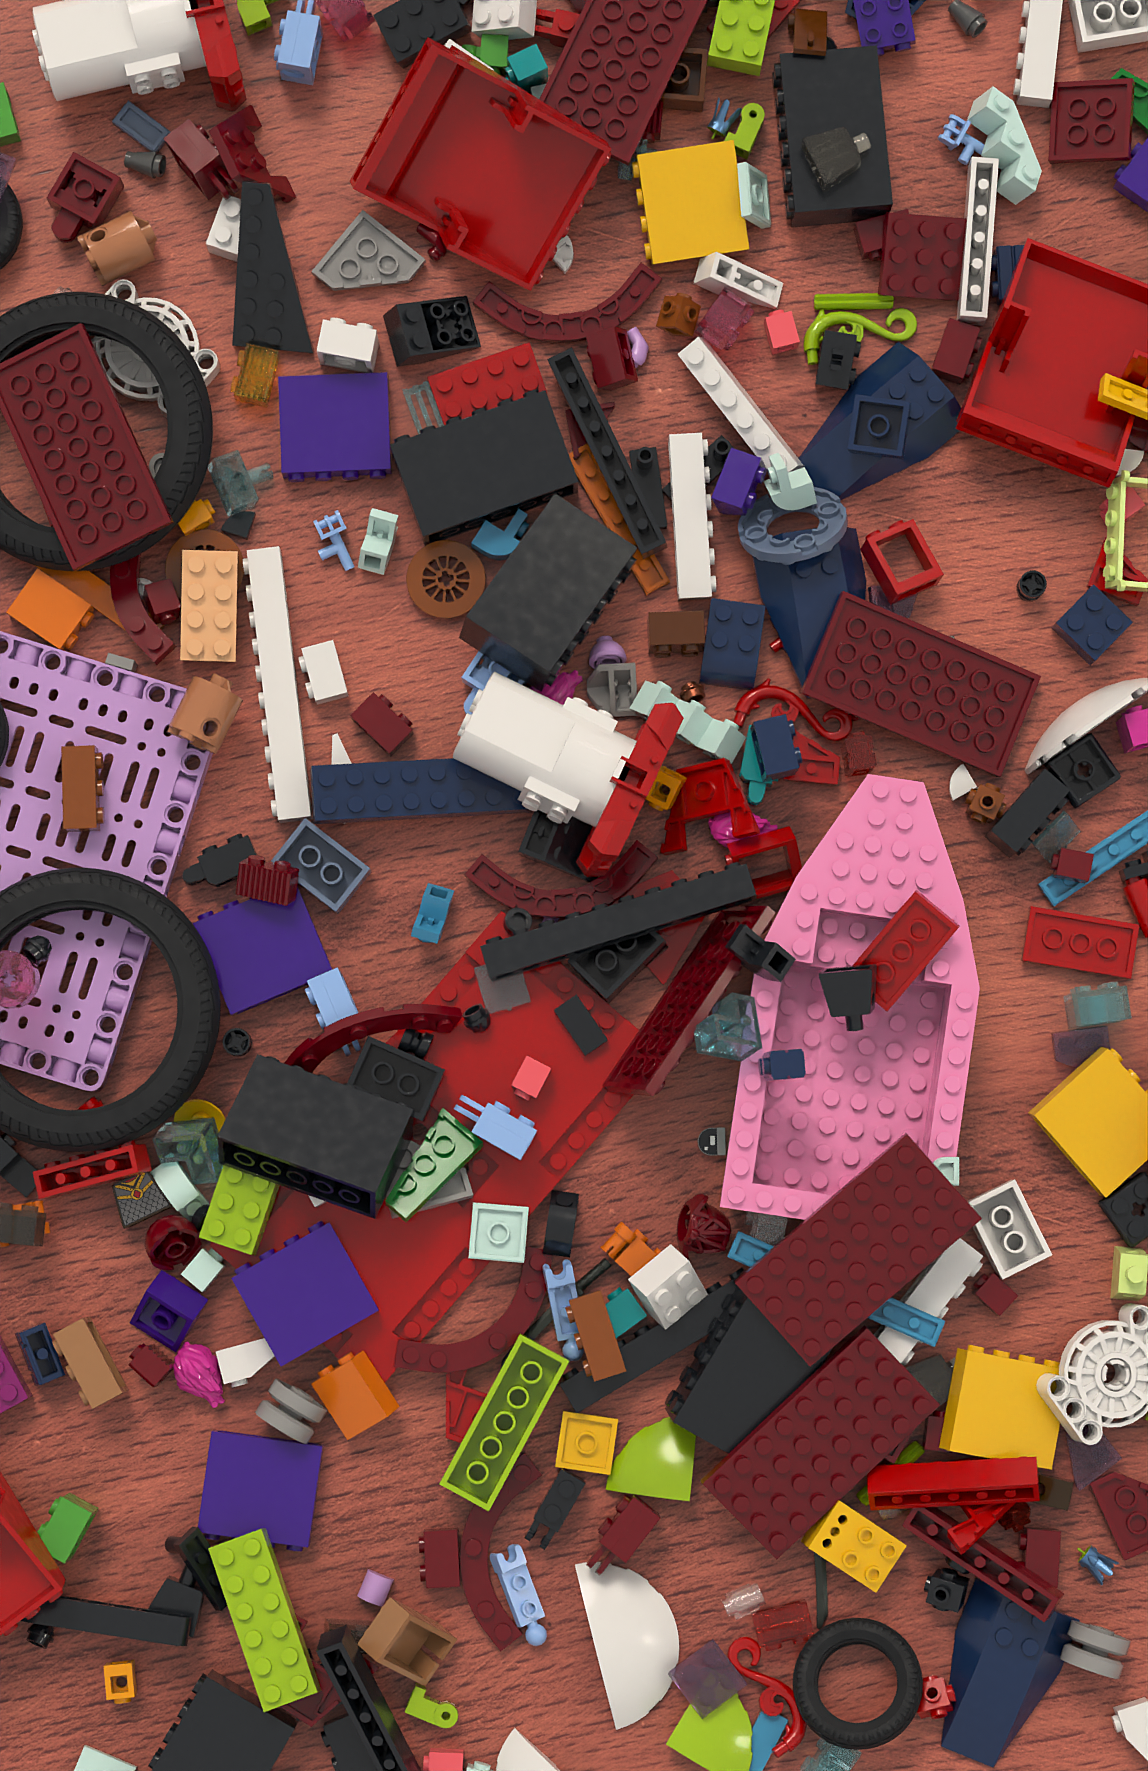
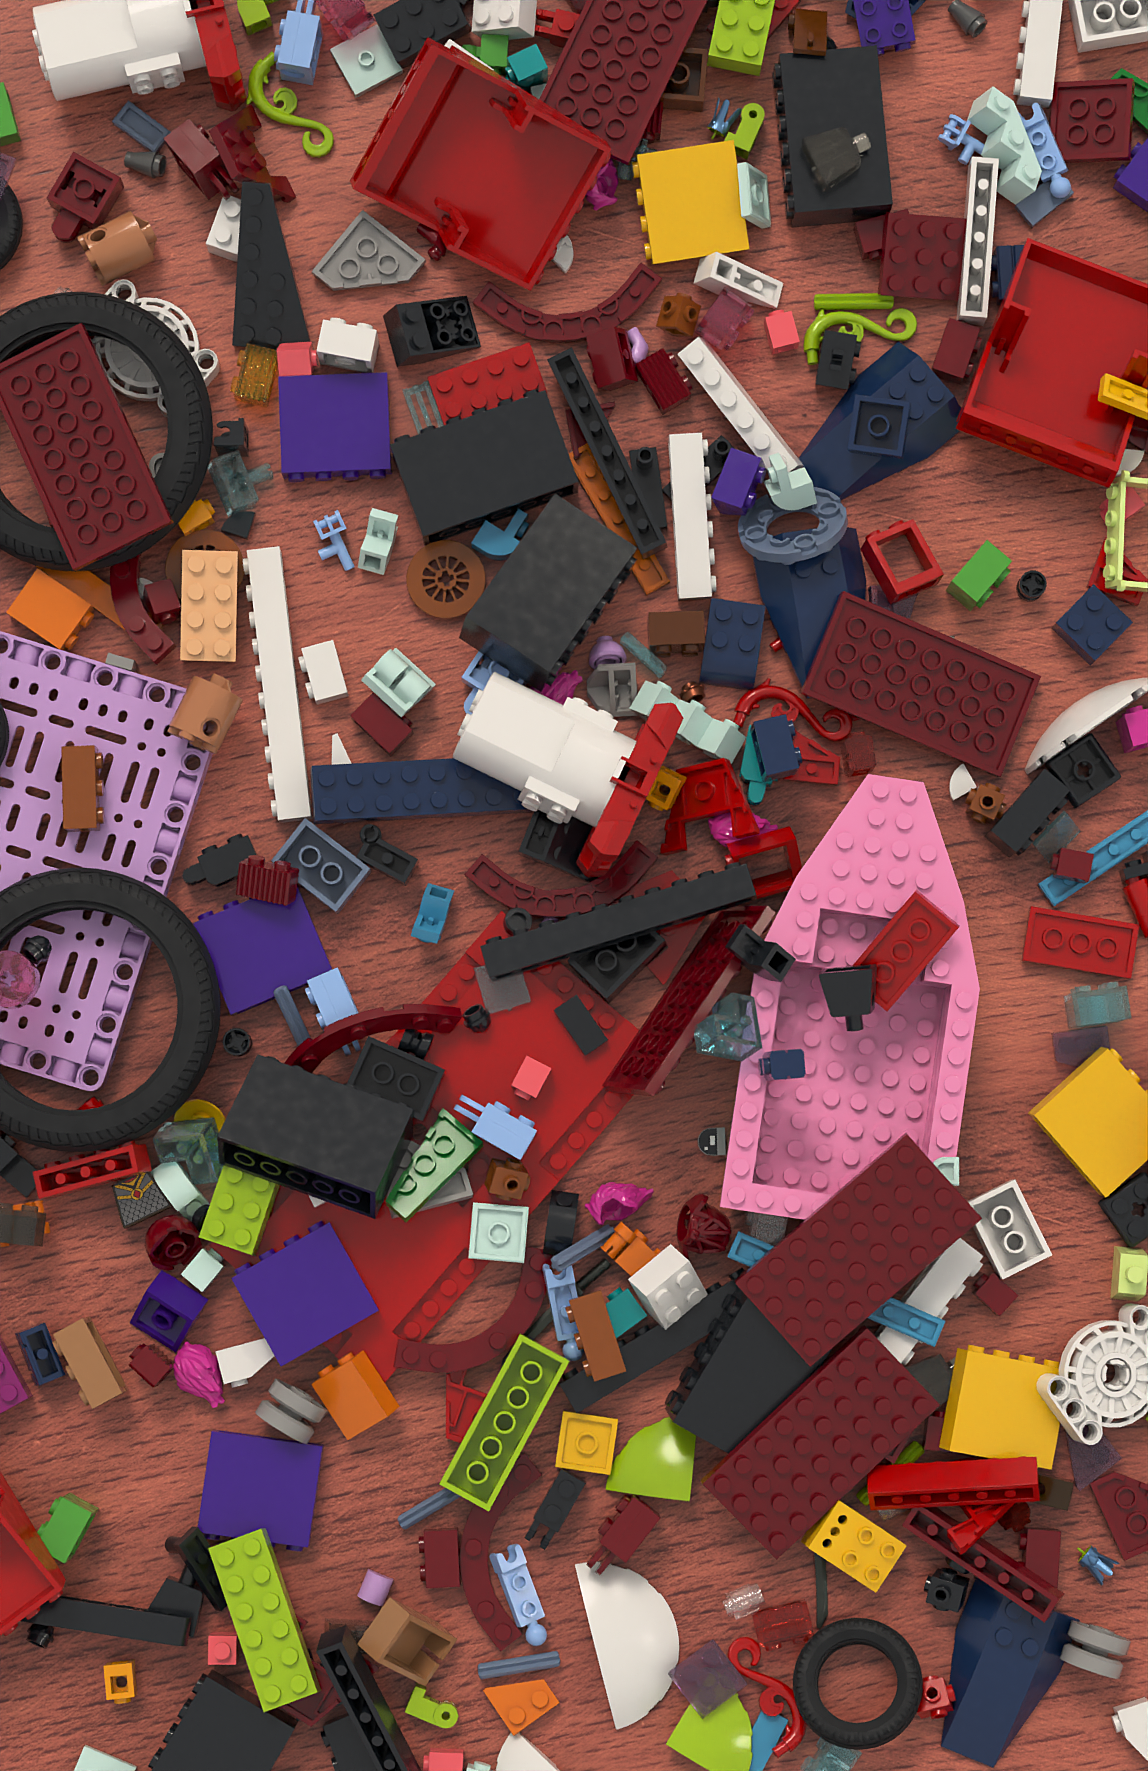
(223, 1648): none -> coral brick
(234, 440): none -> black hinge
(283, 115): none -> lime plant
(291, 1014): none -> sand blue axle
(296, 359): none -> coral brick
(366, 61): none -> light aqua plate
(384, 856): none -> black hinge
(398, 681): none -> light aqua plate
(426, 1508): none -> sand blue axle
(507, 1179): none -> dark orange brick
(518, 1665): none -> sand blue axle
(521, 1703): none -> orange wing
(581, 1248): none -> sand blue axle
(605, 187): none -> dark pink hair
(616, 1201): none -> dark pink hair
(643, 654): none -> clear light blue tile
(663, 380): none -> dark red brick
(981, 572): none -> bright green brick
(1039, 204): none -> sand blue tile
(1047, 152): none -> light blue plate

